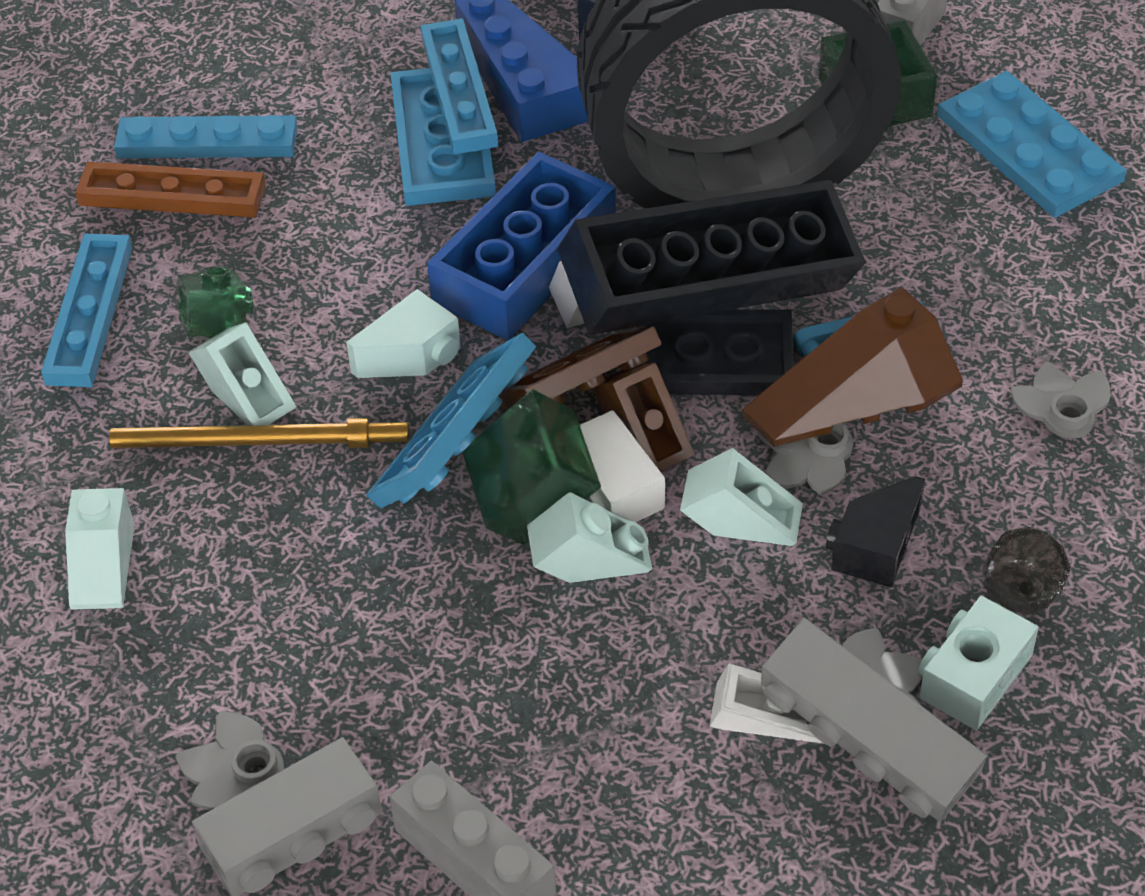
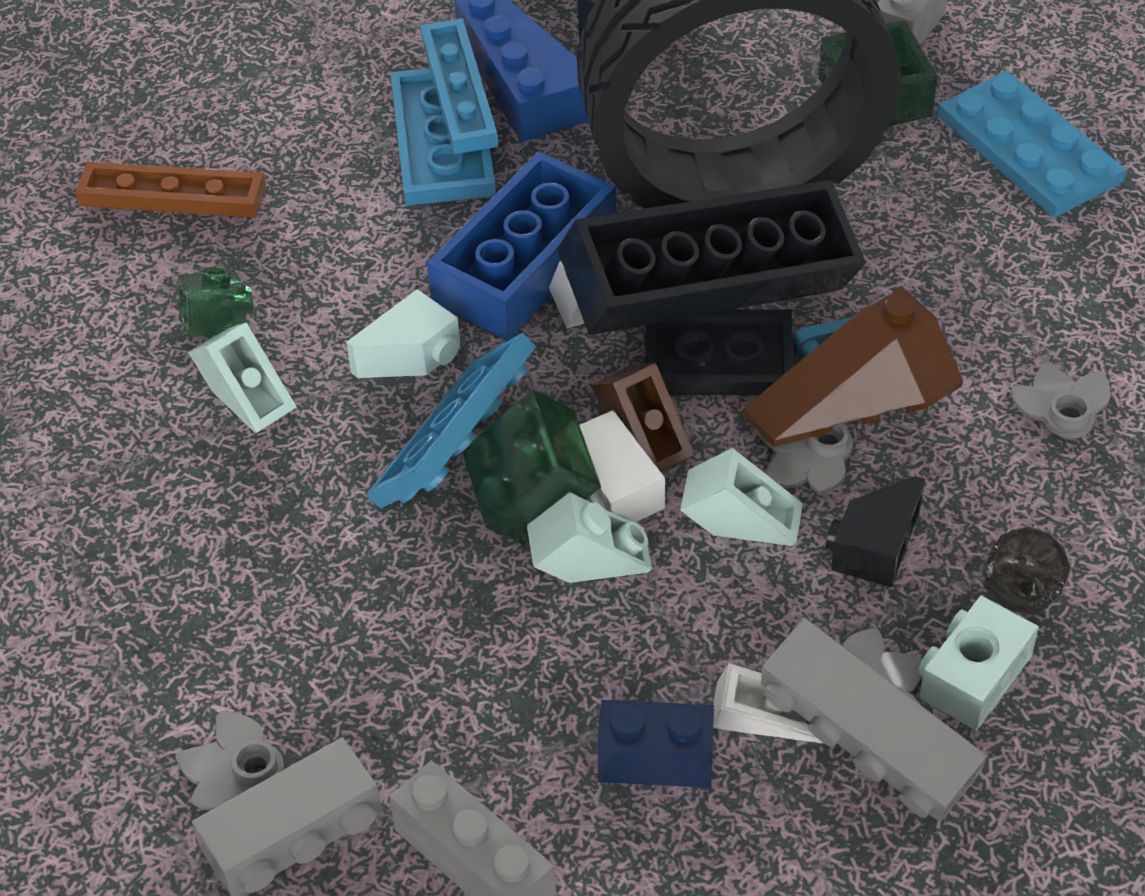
(87, 311): dark azure plate -> none
(98, 547): light aqua slope -> none
(206, 136): dark azure plate -> none
(356, 432): pearl gold bar -> none
(586, 366): reddish brown plate -> none
(655, 743): none -> dark blue brick

